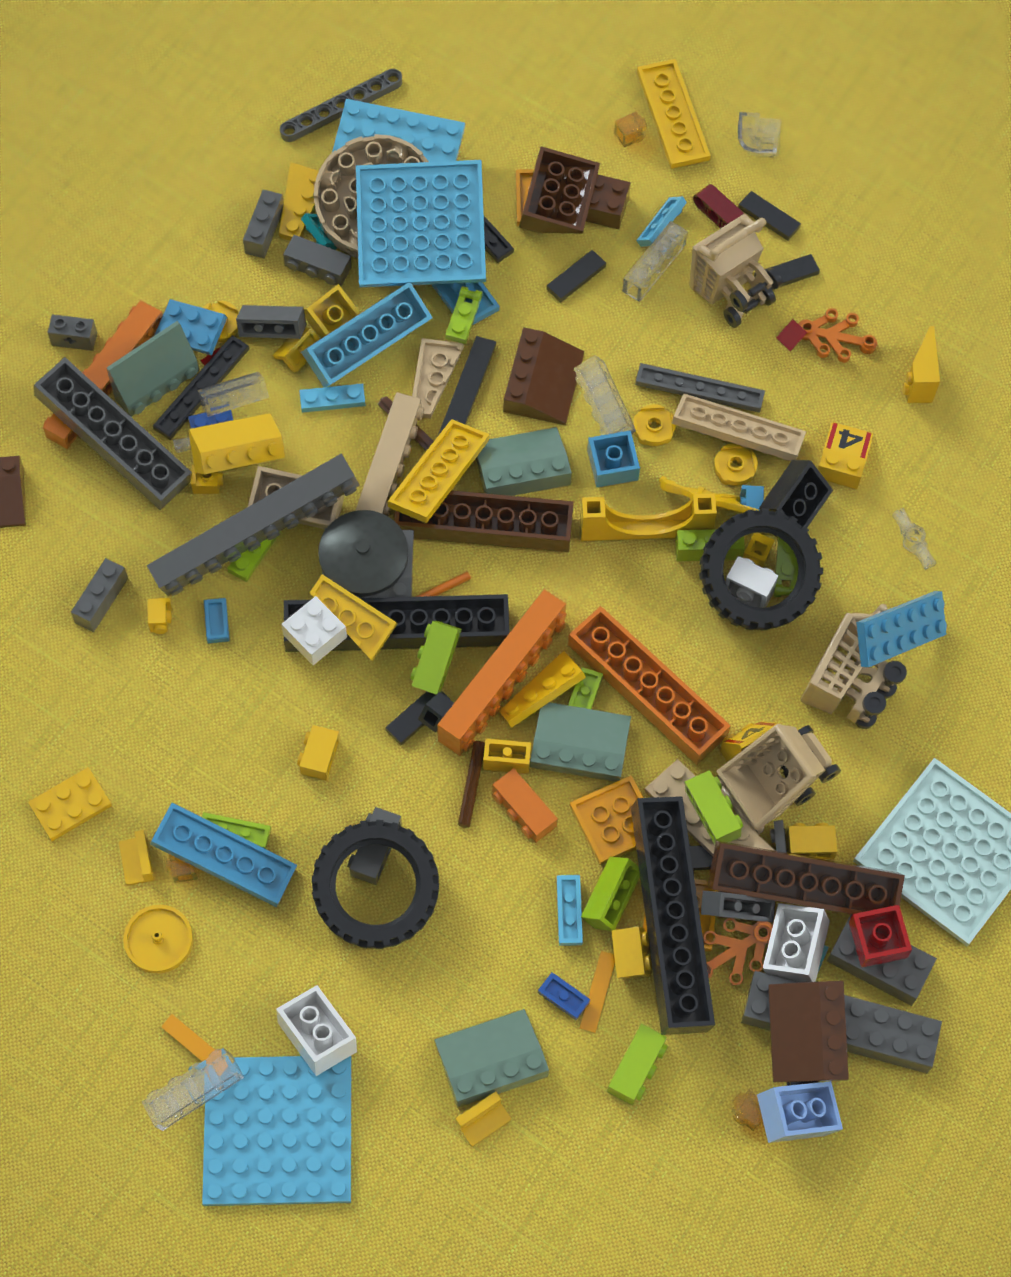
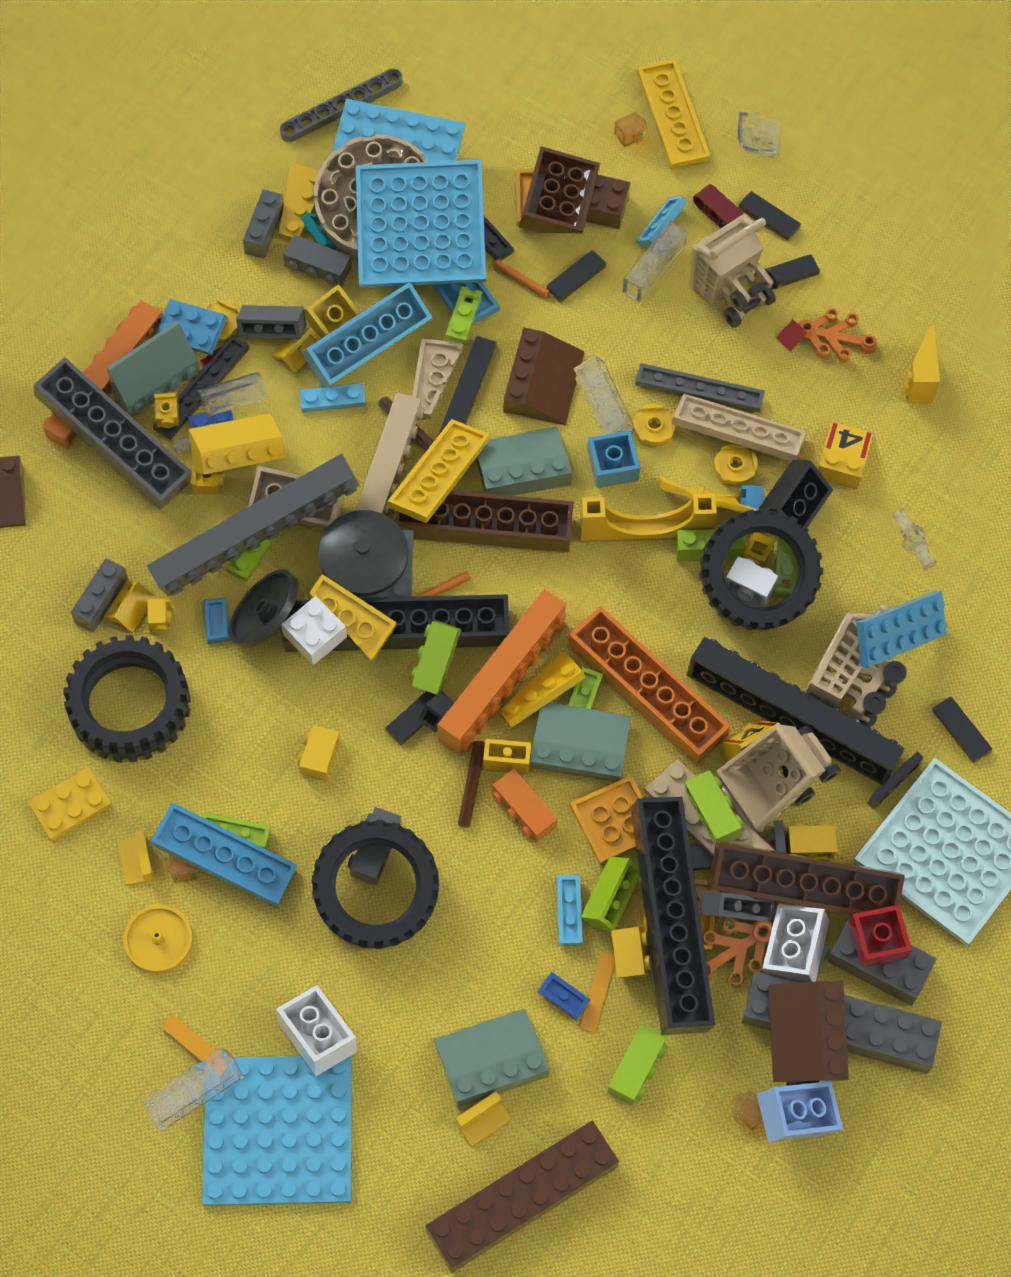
(72, 332): dark grey brick -> none
(113, 657): none -> black tyre
(129, 605): none -> yellow panel
(166, 410): none -> yellow brick
(263, 608): none -> pearl dark grey dish
(521, 278): none -> orange bar
(521, 1196): none -> reddish brown brick
(786, 704): none -> black brick
(895, 780): none -> black tile
(962, 729): none -> black tile

